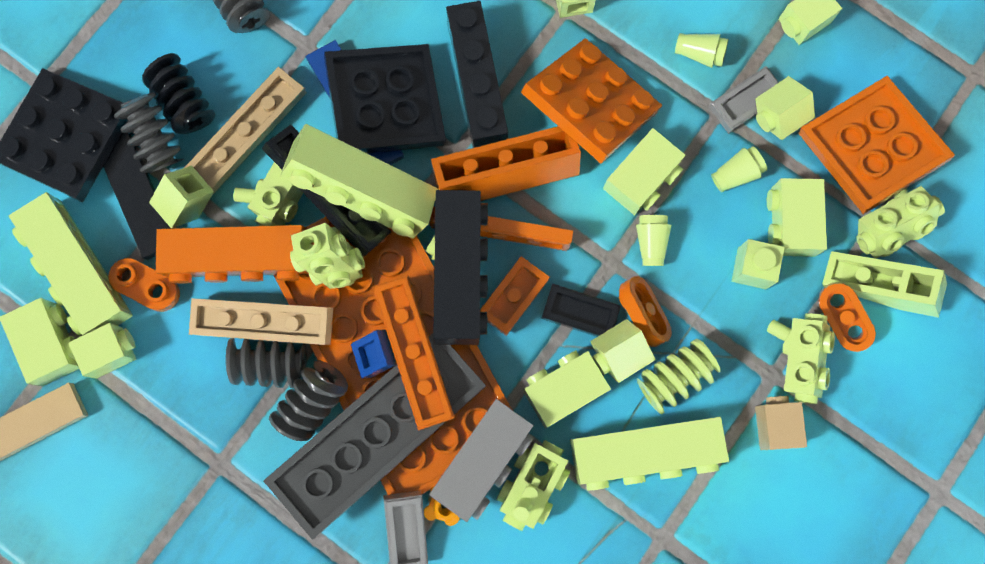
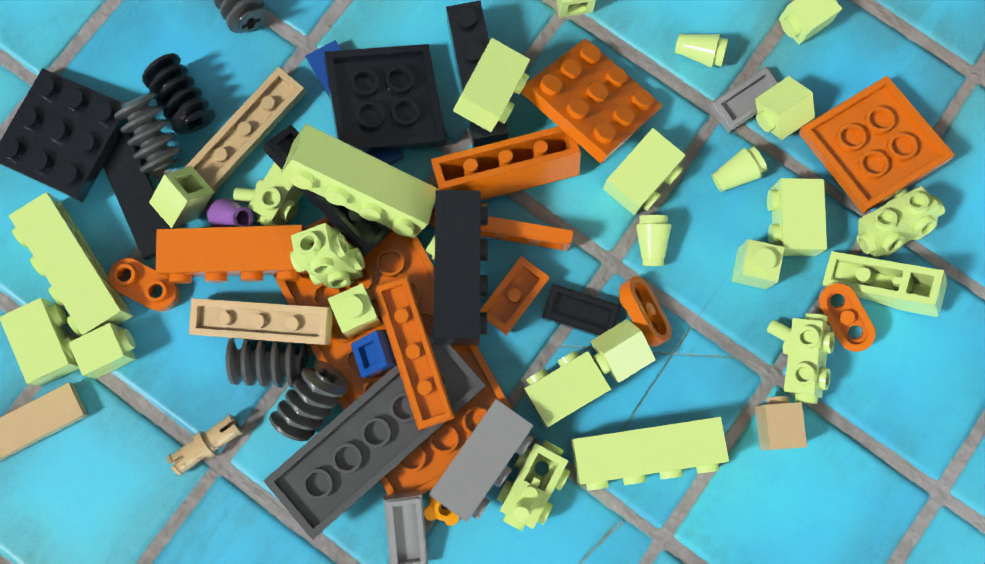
(204, 445): none -> tan pin
(228, 213): none -> medium lavender cone
(354, 311): none -> yellowish green brick
(492, 85): none -> yellowish green brick
(678, 374): yellowish green piece -> none

